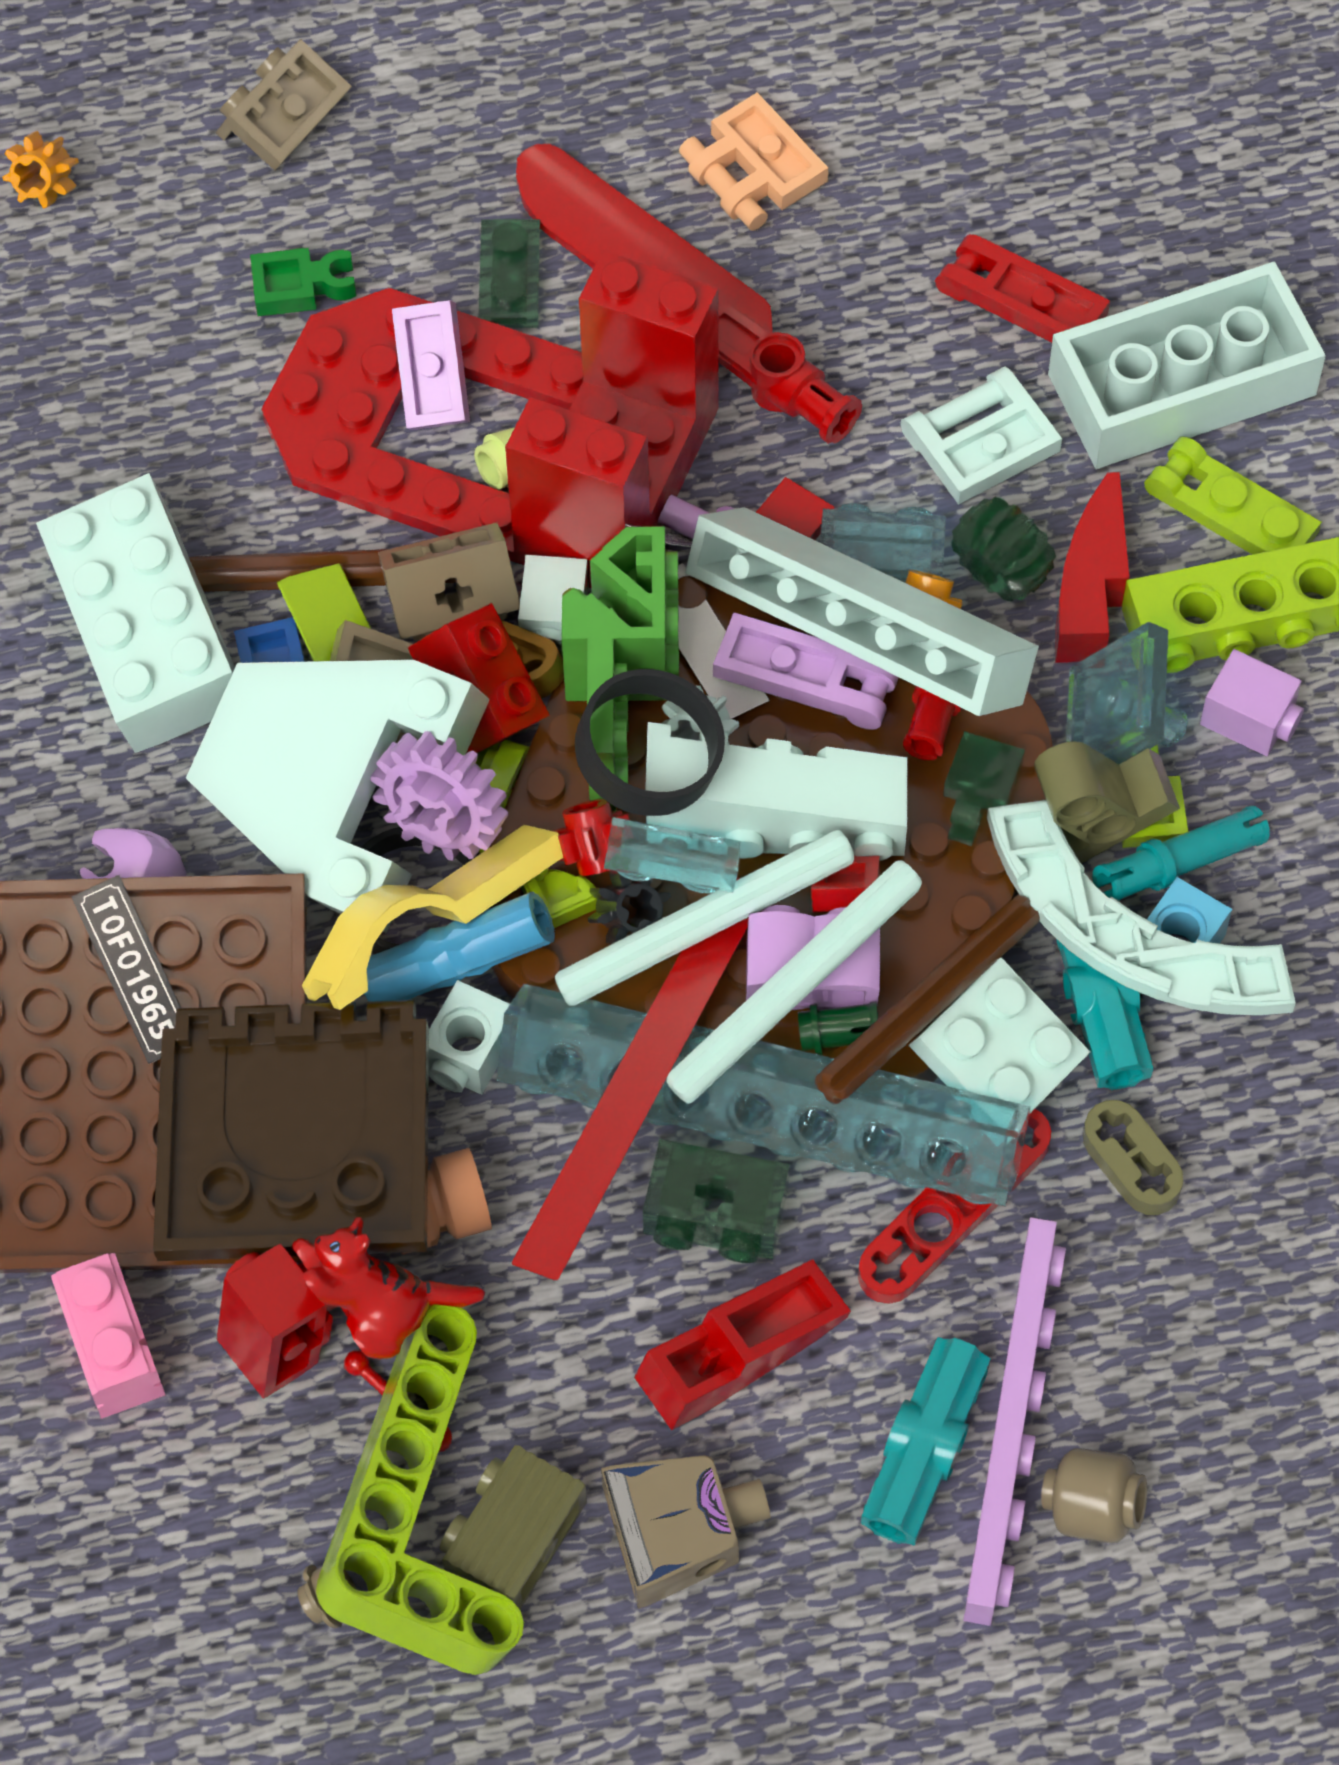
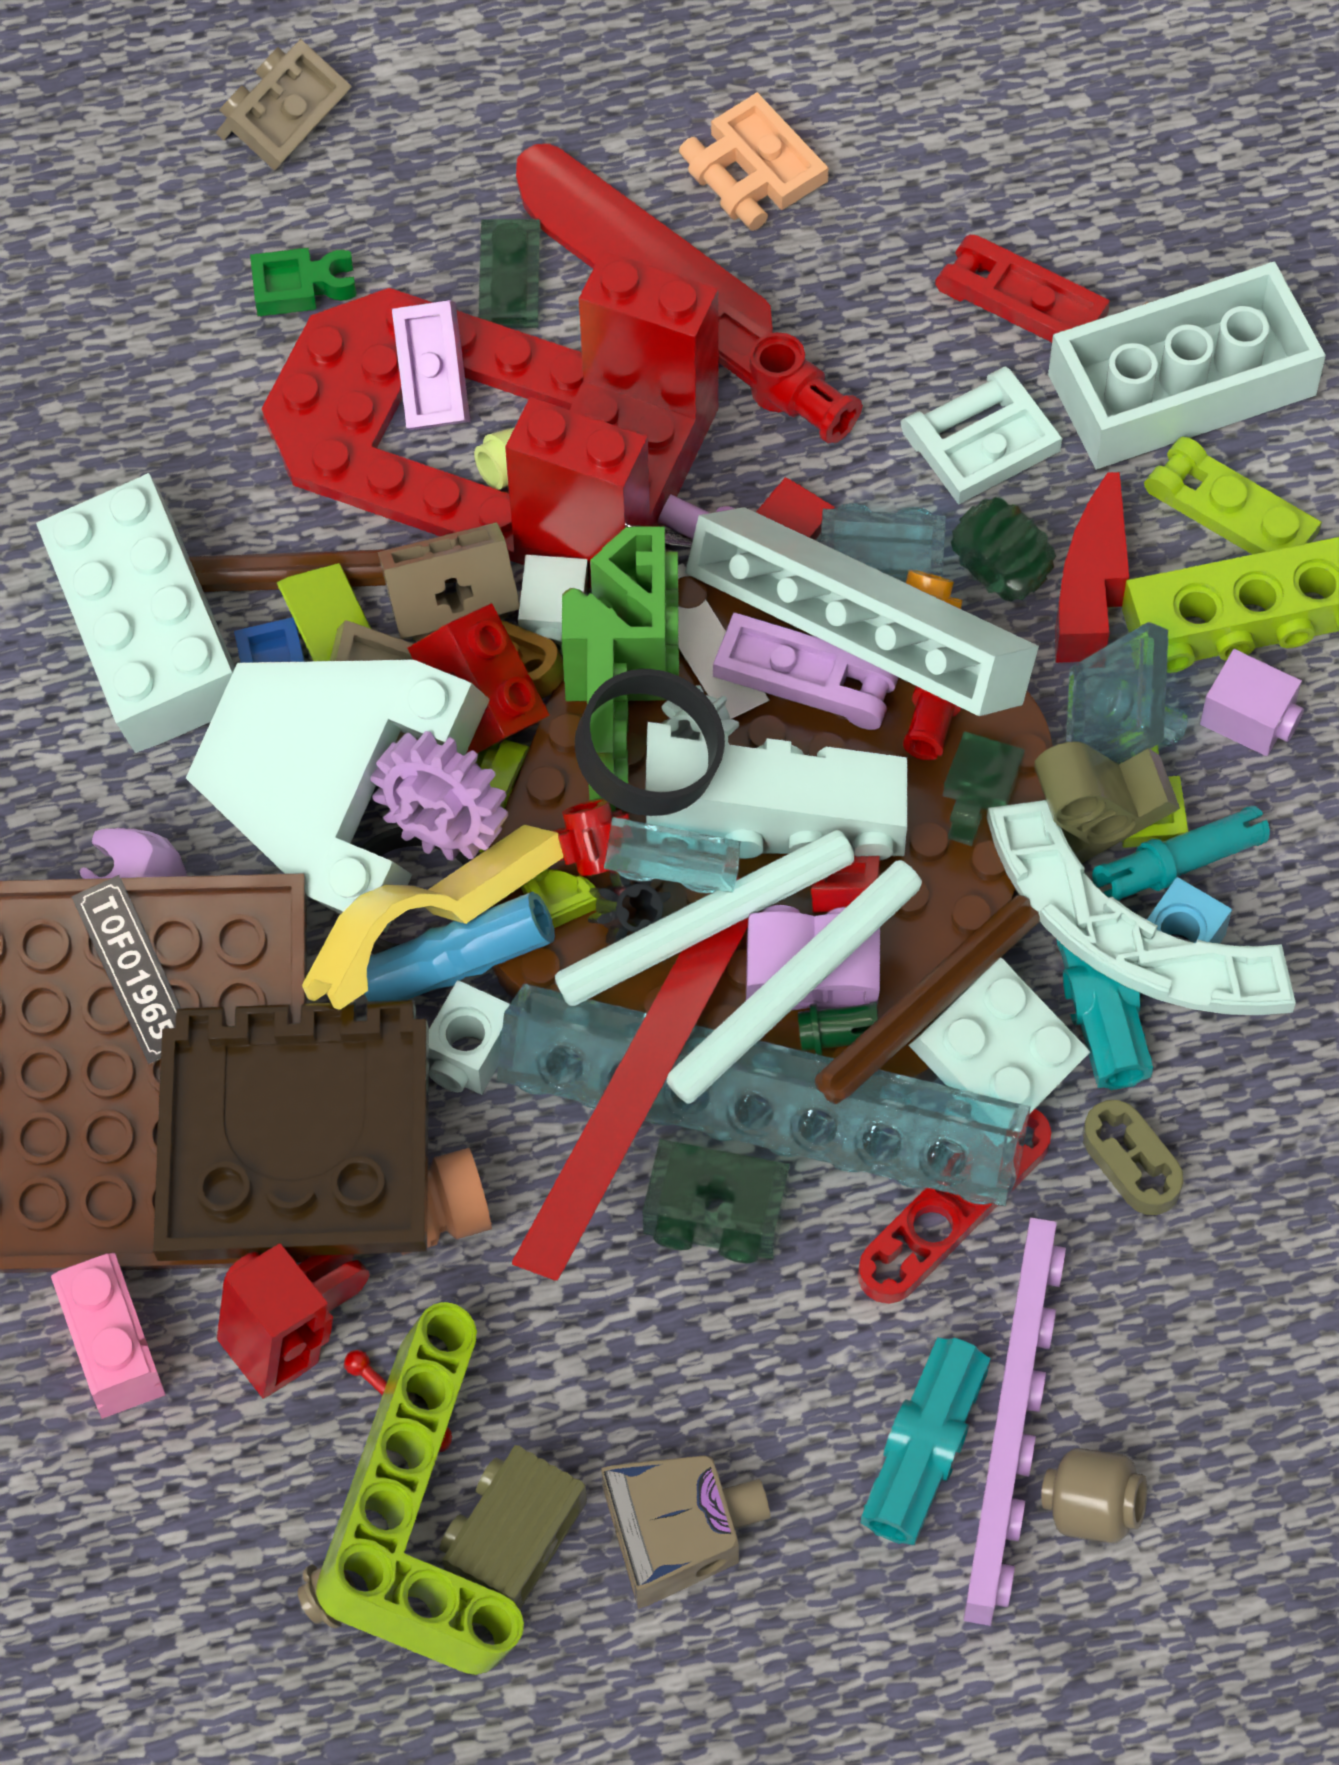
(26, 166): light orange gear -> none
(377, 1296): red animal -> none
(740, 1343): red slope -> none

